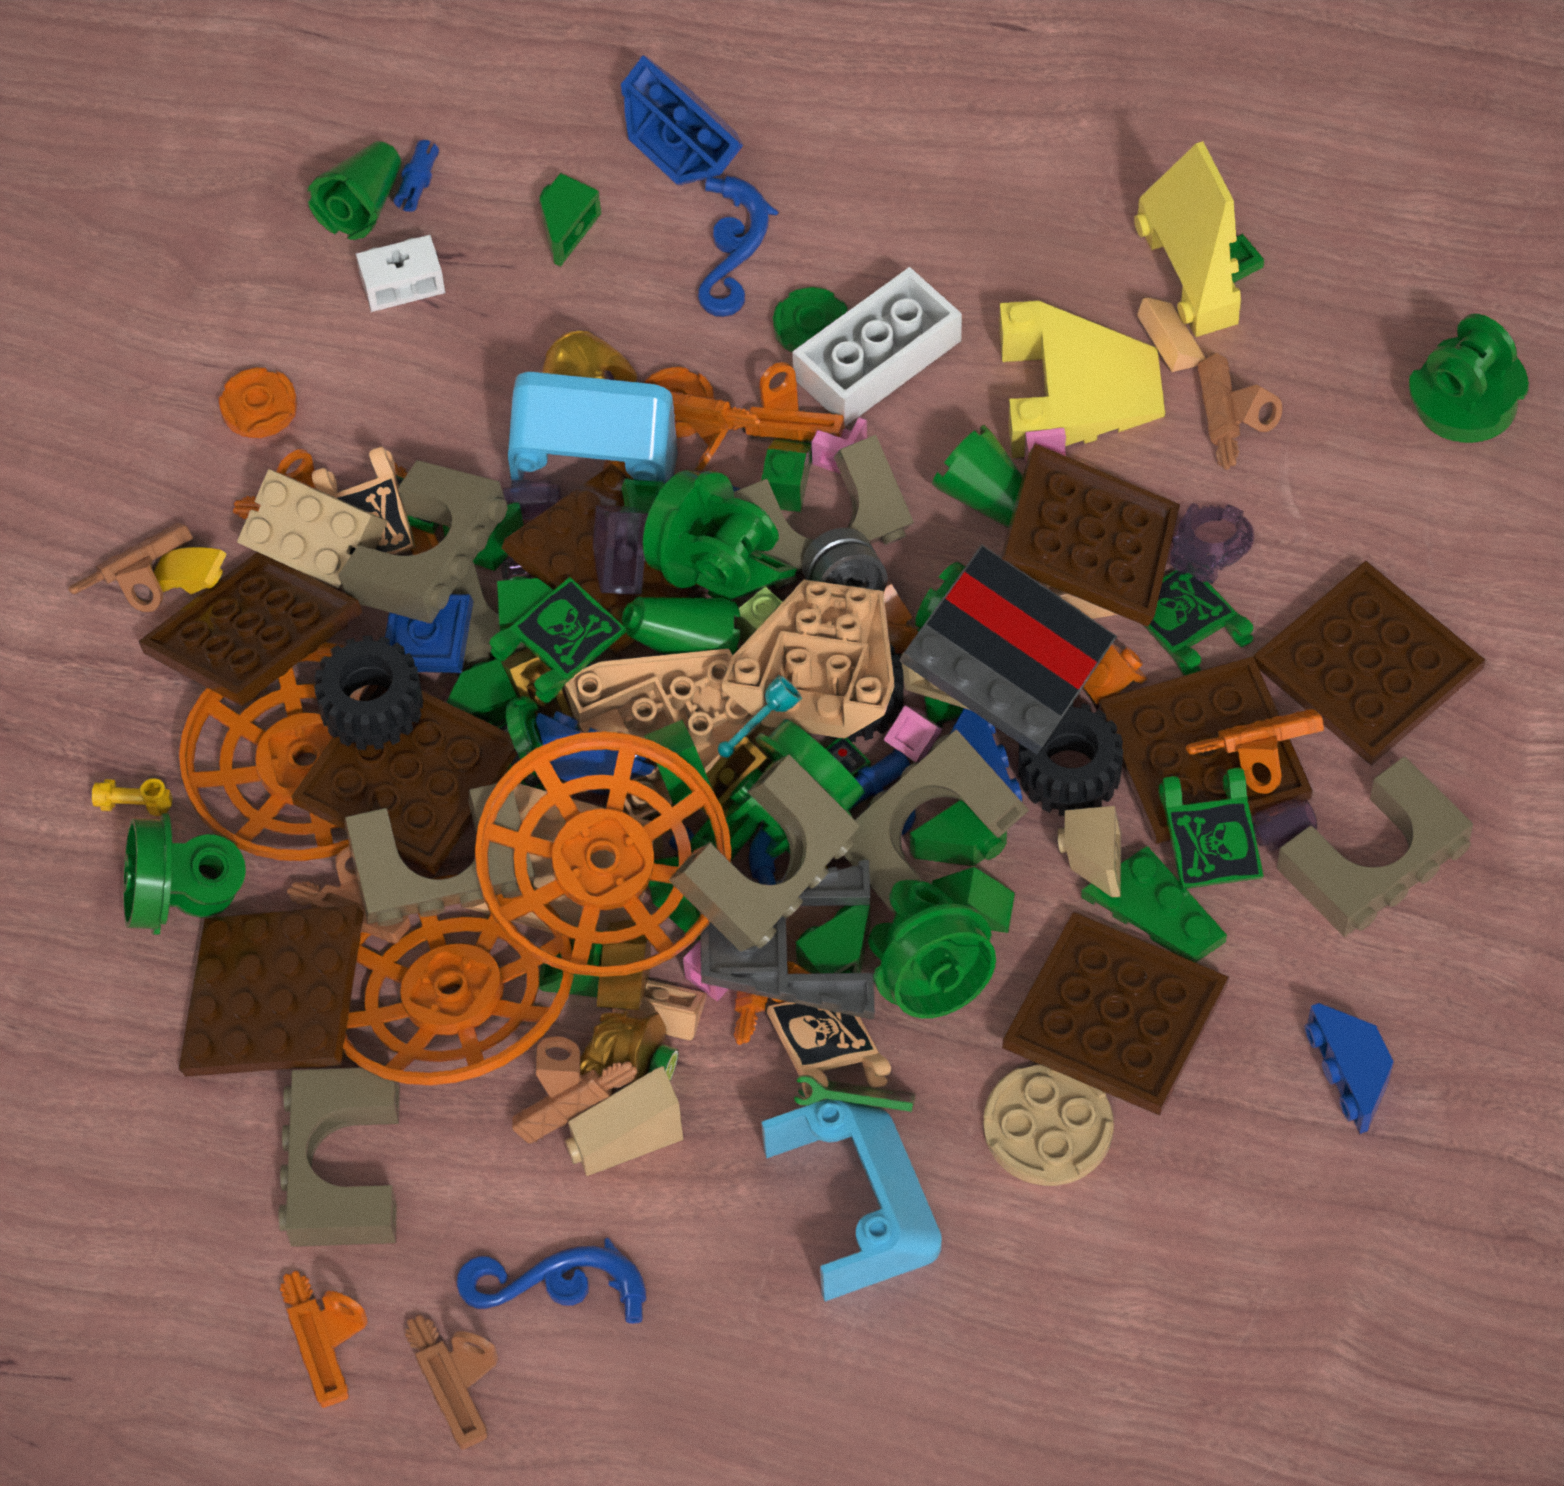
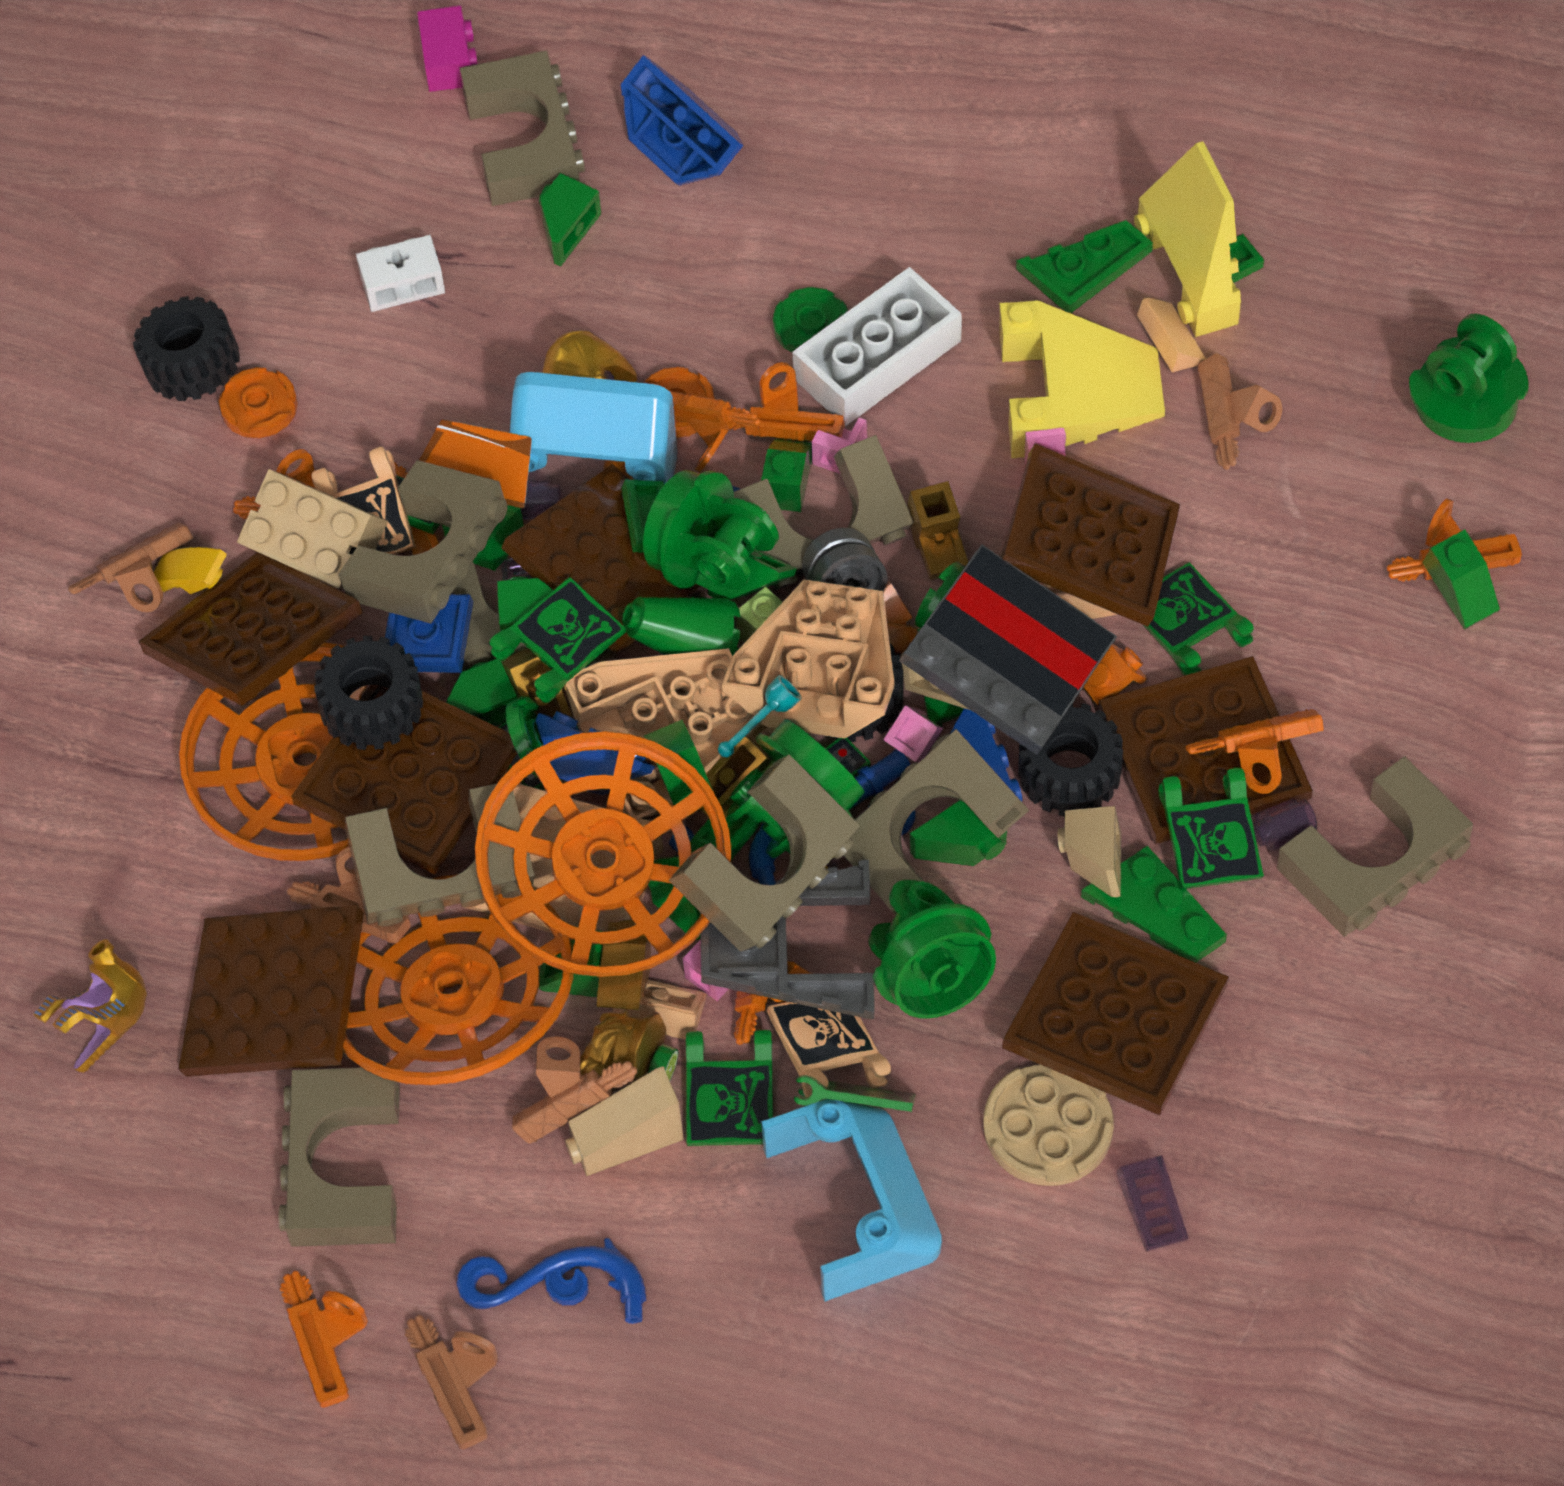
(111, 1002): none -> pearl gold piece
(151, 794): yellow bar -> none
(170, 875): green piece -> none
(186, 348): none -> black tyre
(355, 190): green cone -> none
(416, 175): blue pin -> none
(445, 46): none -> dark pink brick
(483, 453): none -> orange sticker
(526, 86): none -> dark tan arch
(619, 548): clear purple slope -> none
(728, 1097): none -> flag
(738, 248): blue plant -> none
(837, 944): green slope -> none
(936, 527): none -> pearl gold brick
(982, 476): green cone -> none
(982, 893): green slope -> none
(1085, 268): none -> green wing
(1156, 1167): none -> clear purple slope
(1206, 558): clear purple piece -> none
(1352, 1059): blue slope -> none
(1369, 662): reddish brown plate -> none
(1462, 578): none -> green slope
(1496, 551): none -> orange piece

